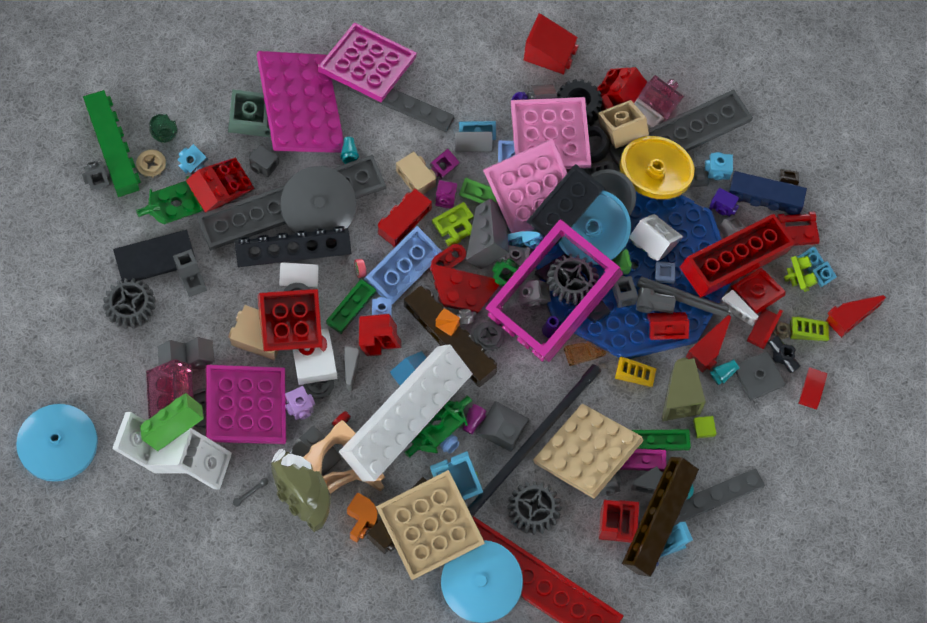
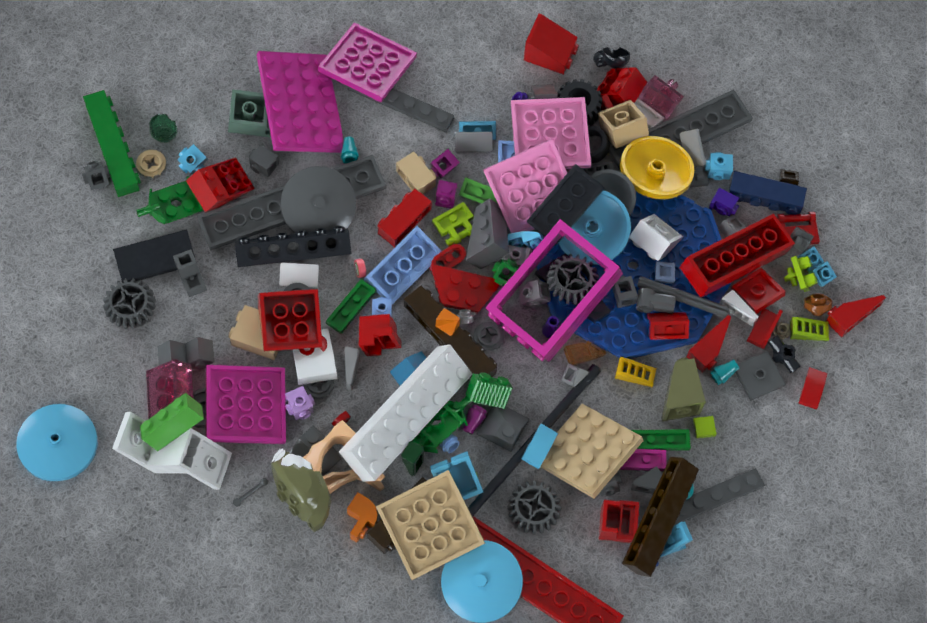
(413, 457): none -> dark green slope
(489, 390): none -> green brick
(539, 446): none -> medium azure slope
(573, 375): none -> light grey slope
(611, 57): none -> black hair
(623, 261): bright green slope -> none
(692, 144): none -> light grey slope
(801, 238): none -> dark grey tile
(818, 304): none -> dark orange plate

